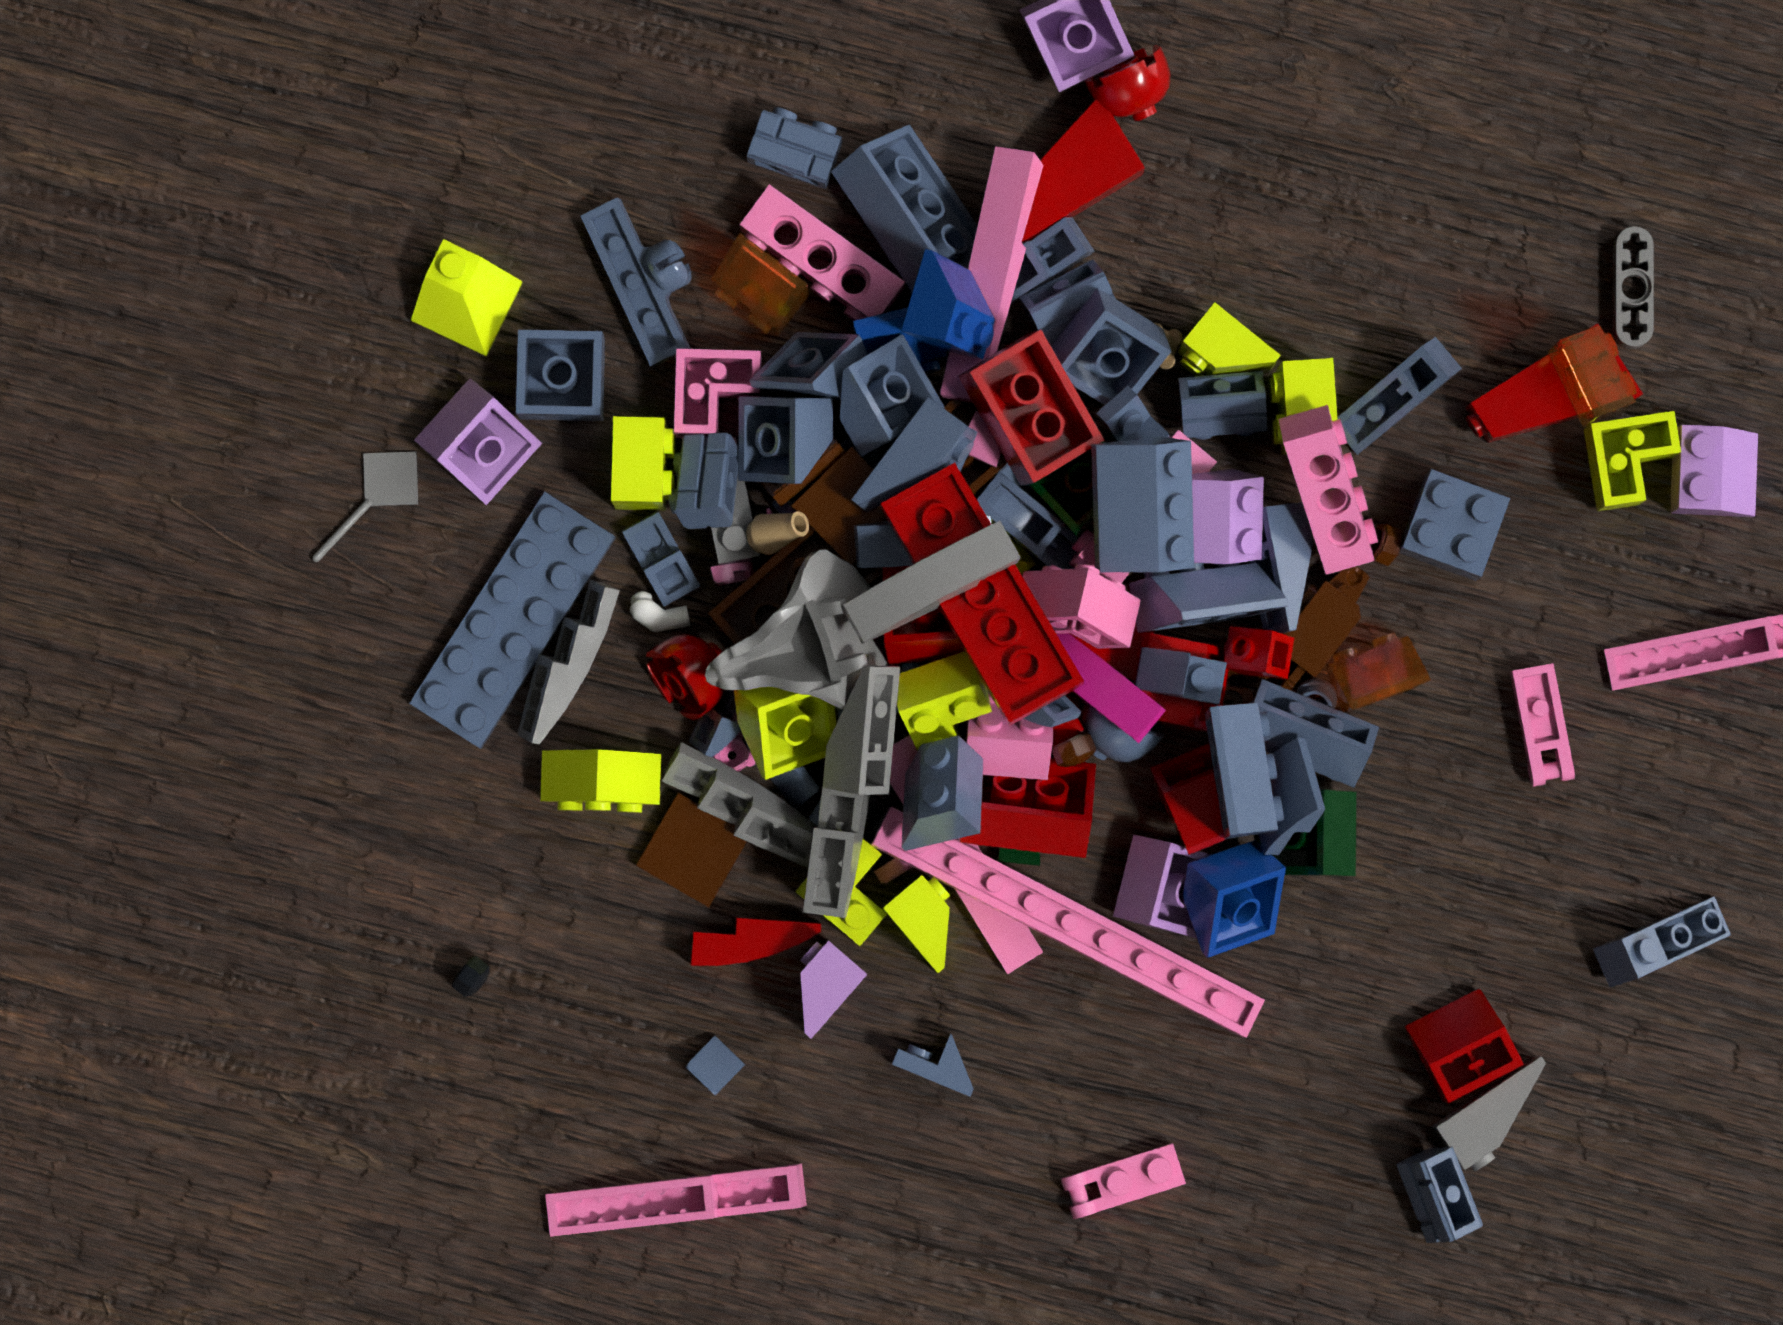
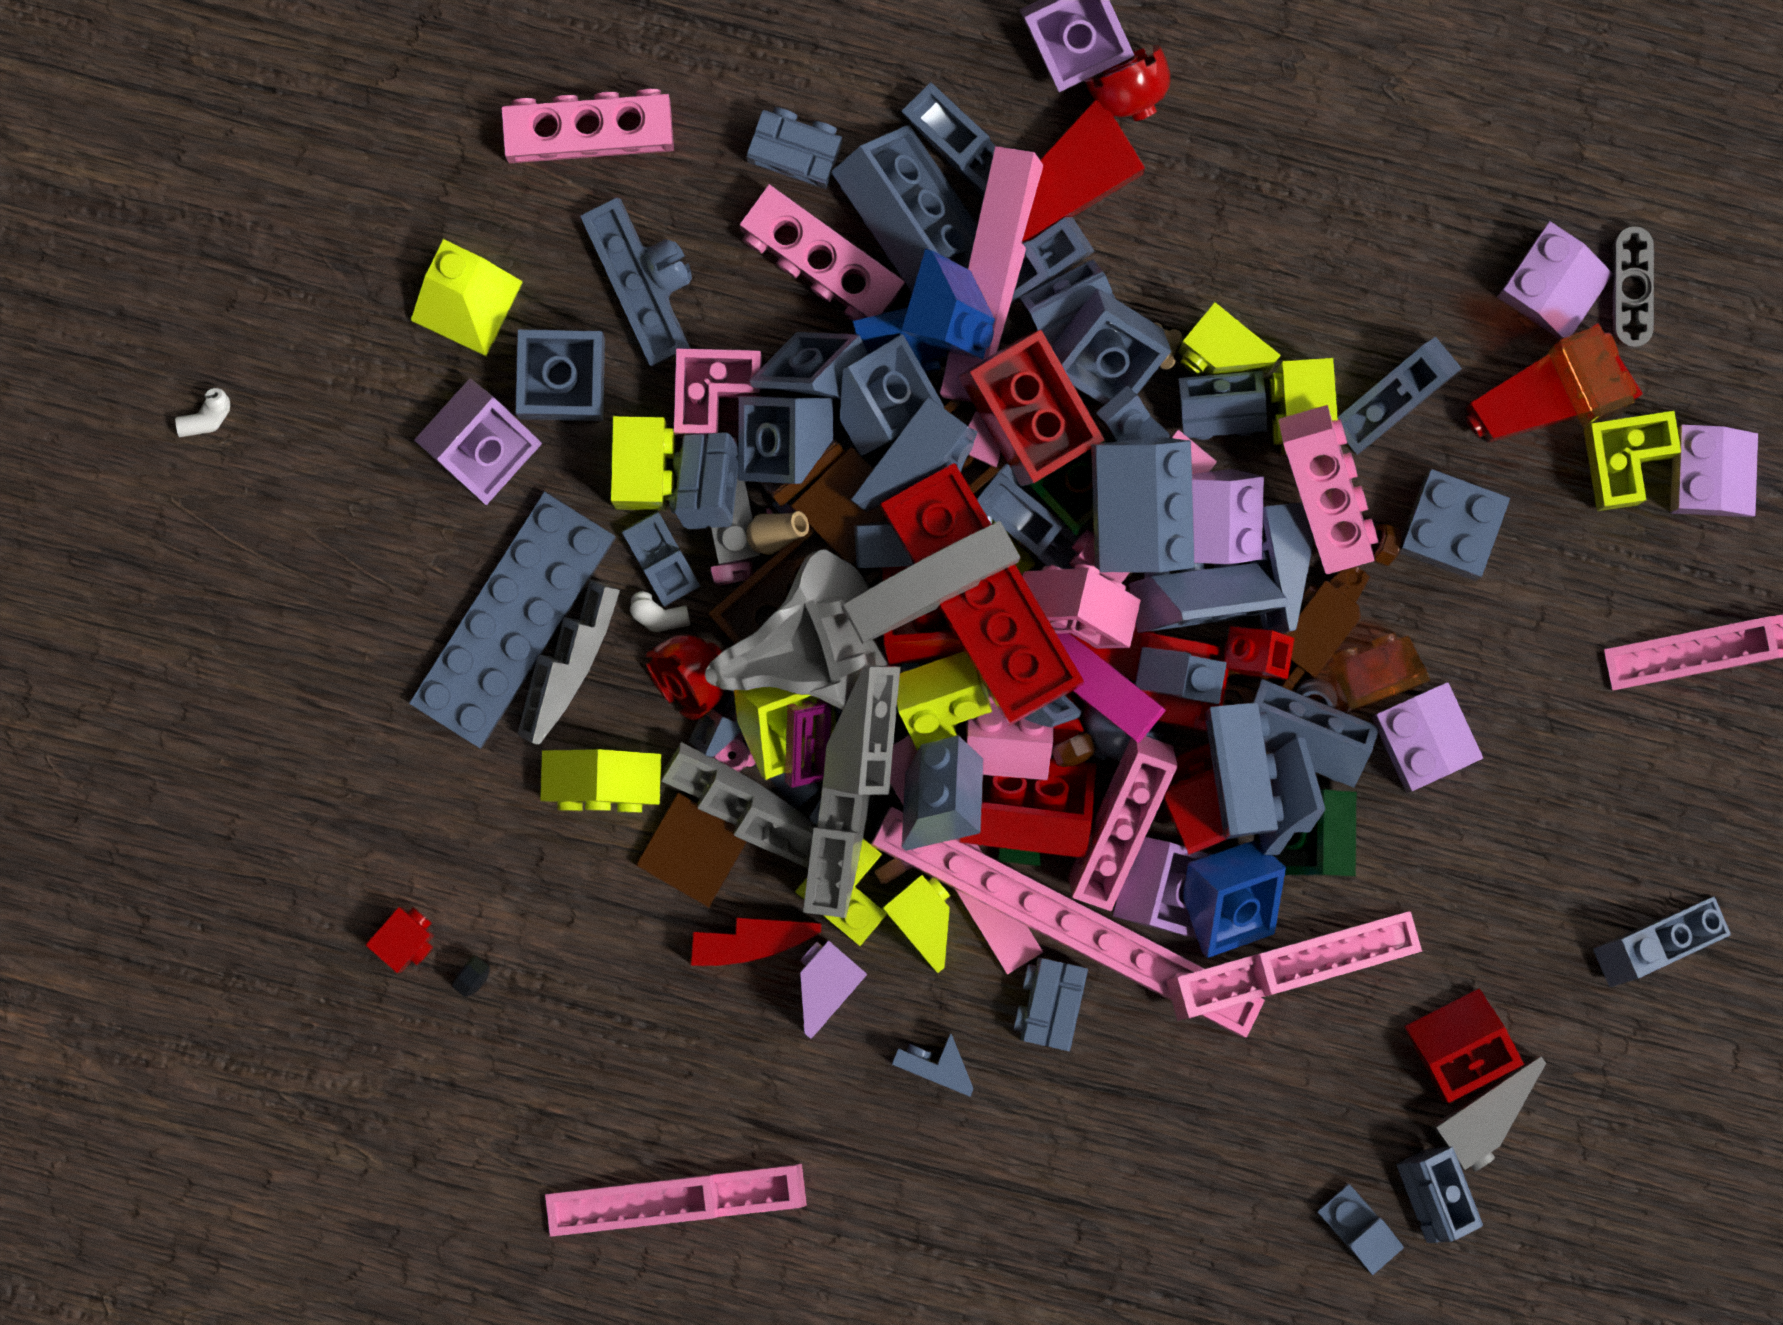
(209, 416): none -> white arm
(388, 481): light grey piece -> none
(403, 939): none -> red brick
(651, 136): none -> bright pink brick
(715, 1065): sand blue slope -> none
(759, 286): clear orange slope -> none
(801, 744): none -> magenta tile
(952, 135): none -> sand blue slope
(1052, 1003): none -> sand blue brick
(1123, 821): none -> bright pink brick
(1124, 1180): bright pink plate -> none
(1293, 966): none -> bright pink slope
(1360, 1229): none -> sand blue slope
(1427, 737): none -> lavender slope
(1542, 723): bright pink plate -> none
(1556, 282): none -> lavender slope

